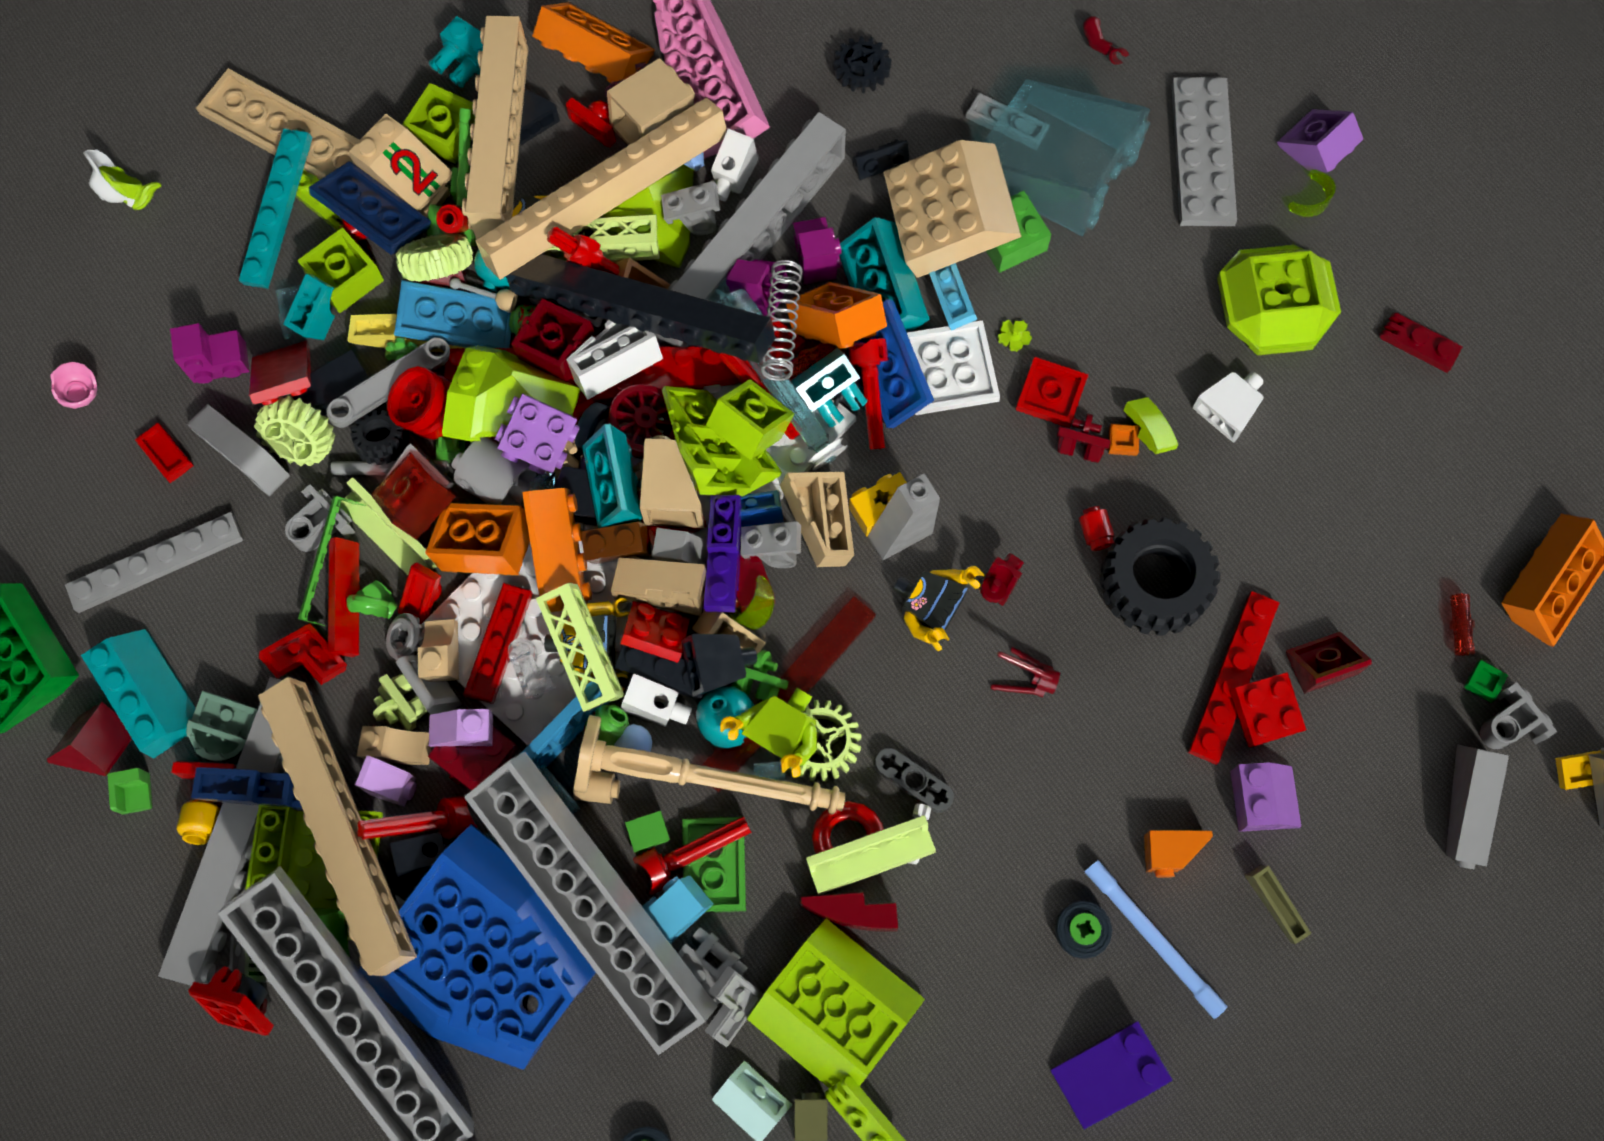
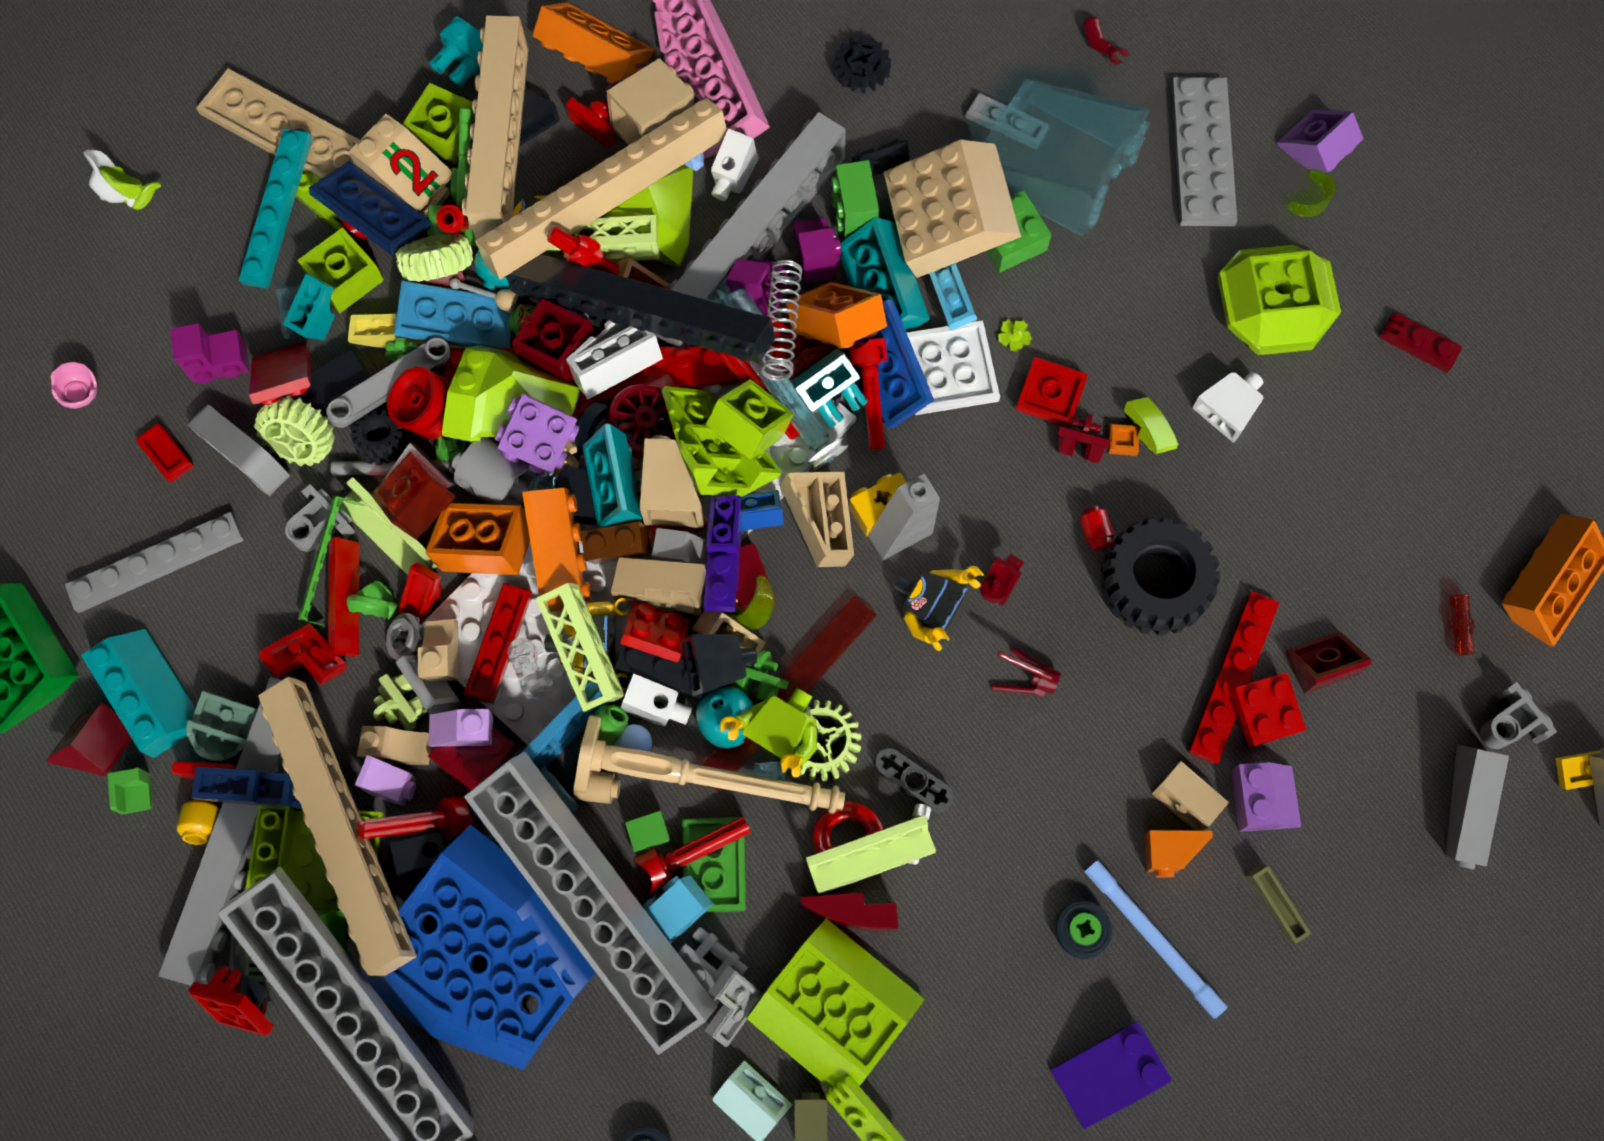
(694, 207): light grey pin -> none
(772, 543): light grey pin -> none
(853, 196): none -> bright green brick
(1190, 798): none -> tan hinge
(1486, 681): green plate -> none

